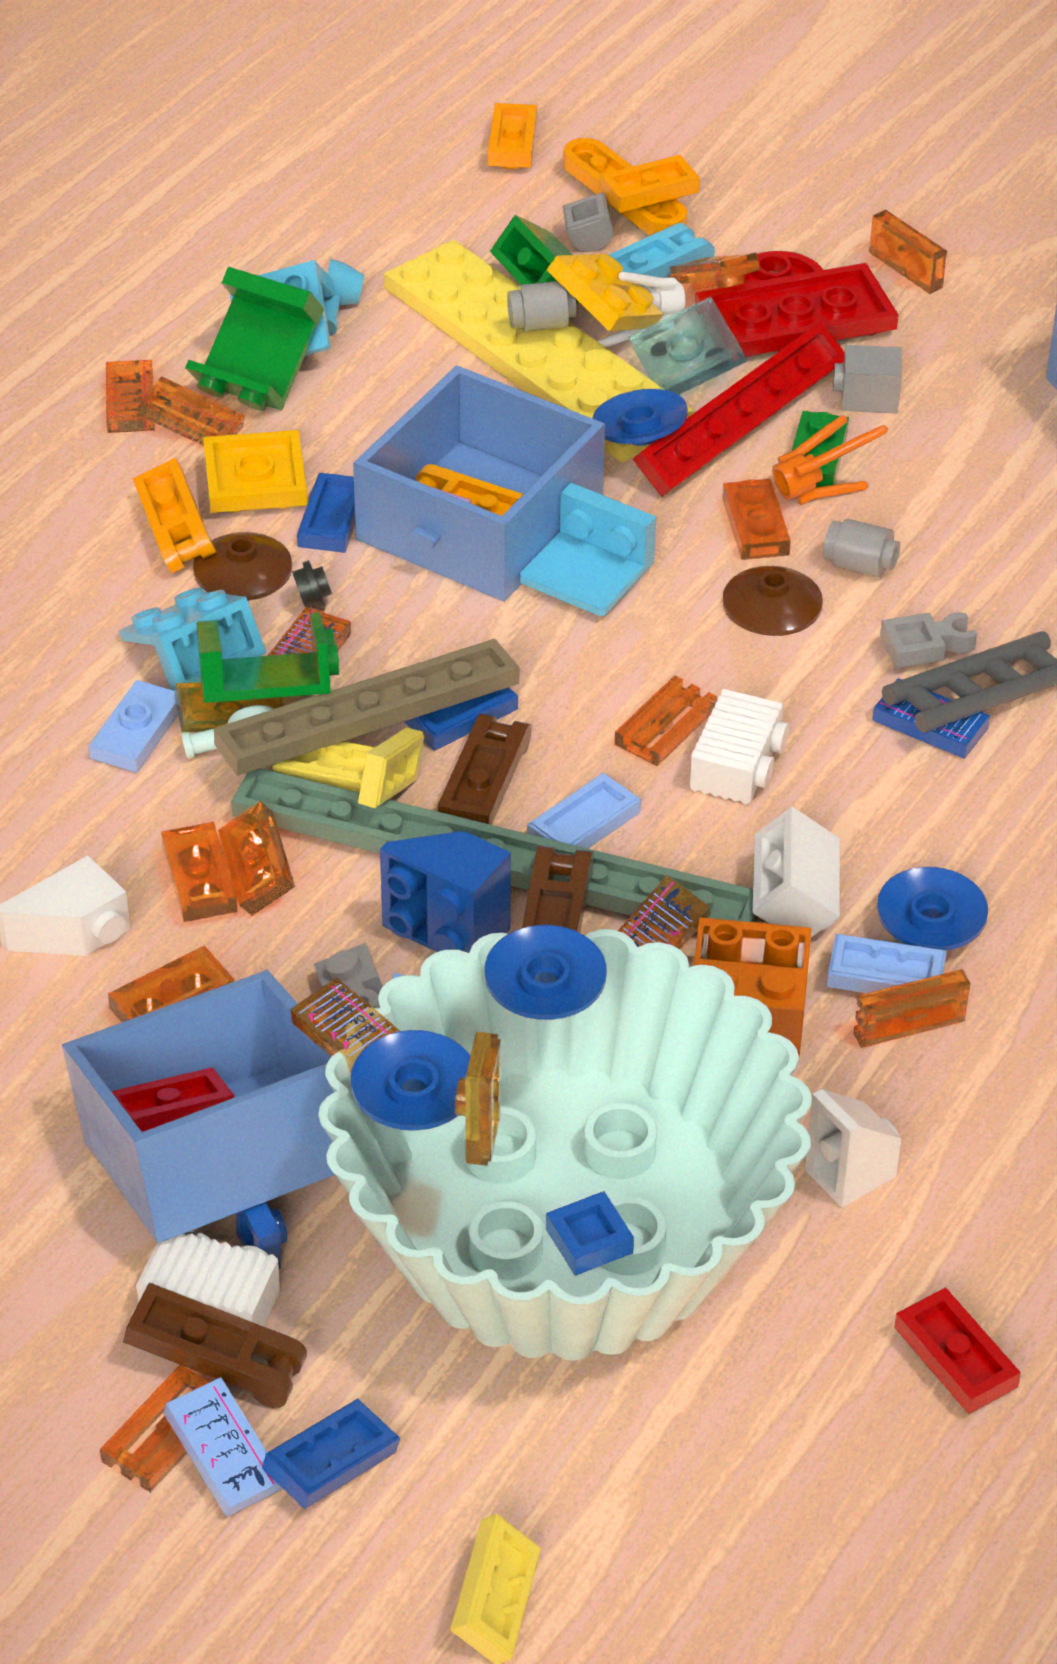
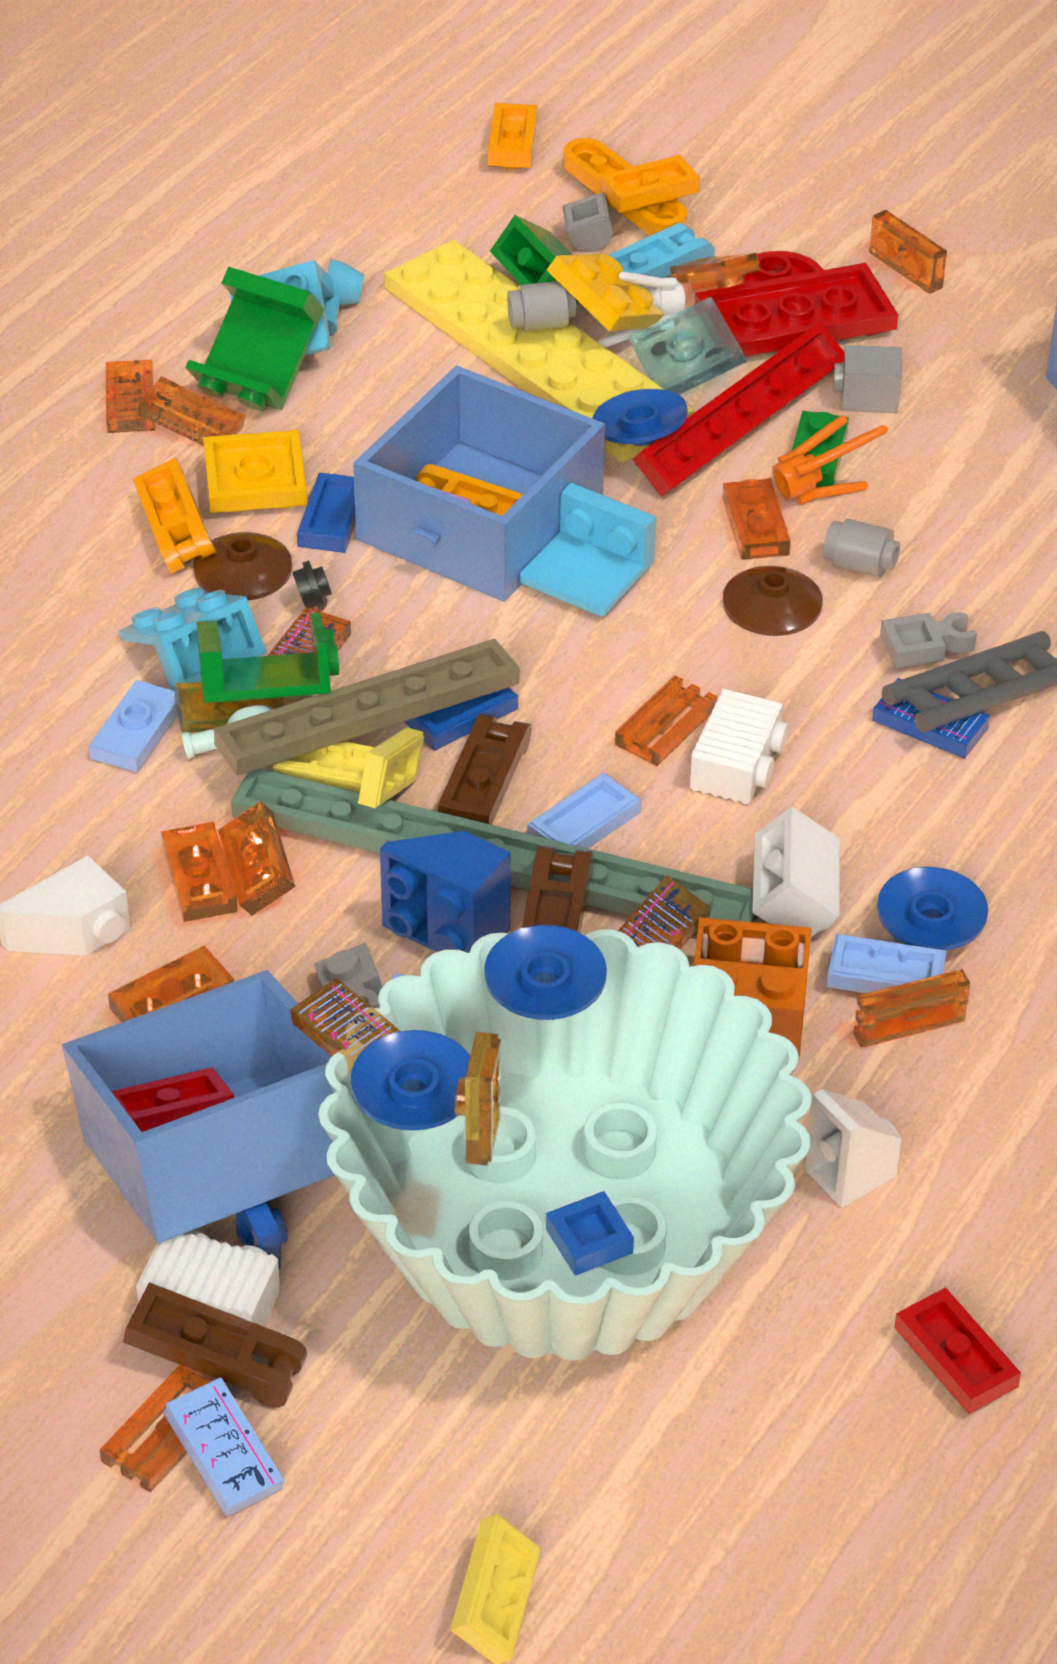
(330, 1453): blue plate -> none

